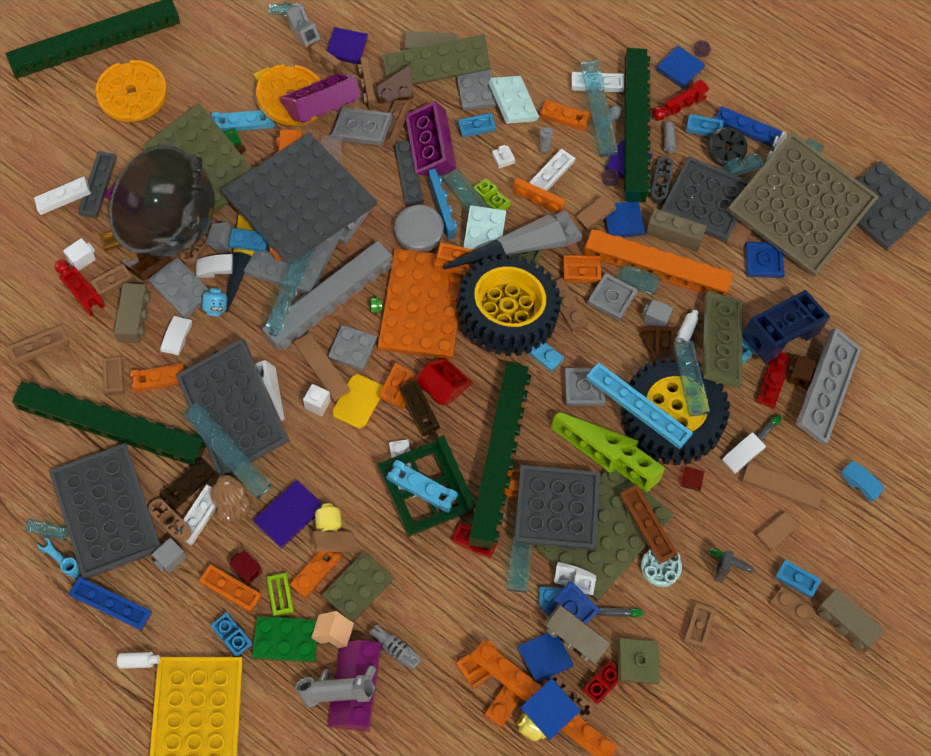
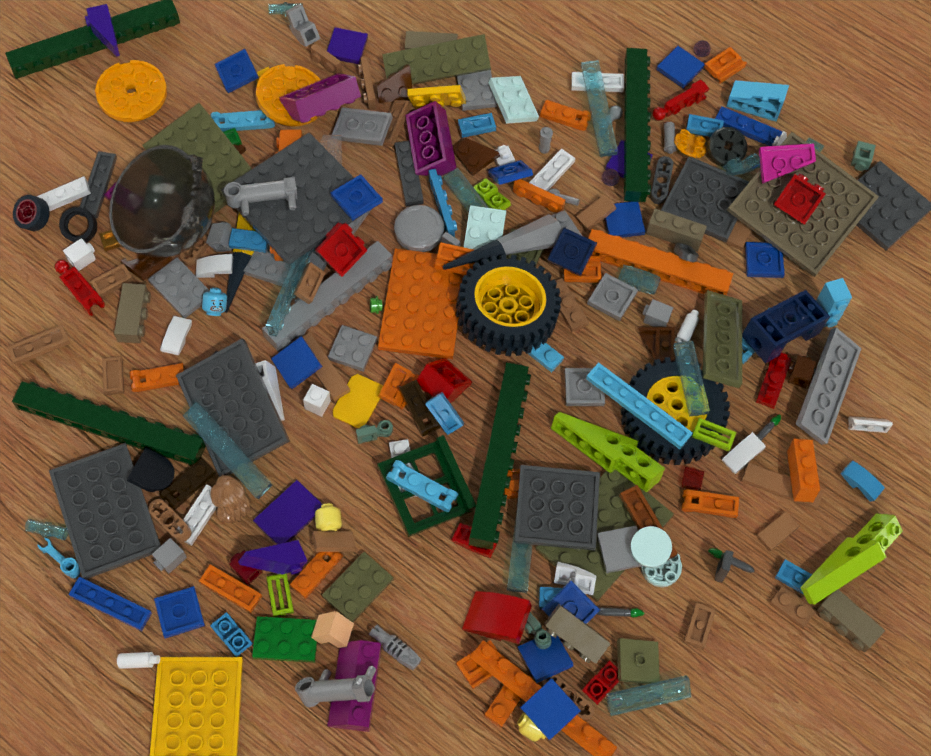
(31, 213): none -> black wheel
(65, 219): none -> black tyre
(102, 27): none -> dark purple slope
(152, 472): none -> black tile
(179, 612): none -> blue tile
(236, 70): none -> blue tile
(242, 195): none -> light grey piece
(278, 558): none -> dark purple slope
(296, 362): none -> blue tile
(309, 283): none -> medium nougat plate
(341, 248): none -> red plate
(356, 197): none -> blue tile
(370, 433): none -> sand green plate
(443, 95): none -> yellow plate
(444, 413): none -> dark azure plate
(449, 239): none -> light grey tile
(474, 155): none -> reddish brown wing
(497, 616): none -> red slope
(510, 172): none -> blue tile
(541, 637): none -> sand green plate
(571, 200): none -> light grey bar
(572, 251): none -> dark blue tile
(616, 549): none -> light grey tile
(648, 695): none -> clear light blue plate
(651, 547): none -> light aqua tile
(686, 252): none -> dark grey tile
(690, 144): none -> light orange dish
(710, 440): none -> lime tile
(710, 503): none -> orange plate
(725, 65): none -> orange plate
(758, 98): none -> medium azure wedge
(784, 159): none -> dark pink wing
(800, 198): none -> red plate
(803, 470): none -> orange brick
(834, 300): none -> medium azure brick
(853, 557): none -> lime brick
(861, 159): none -> sand green brick
(869, 424): none -> white slope

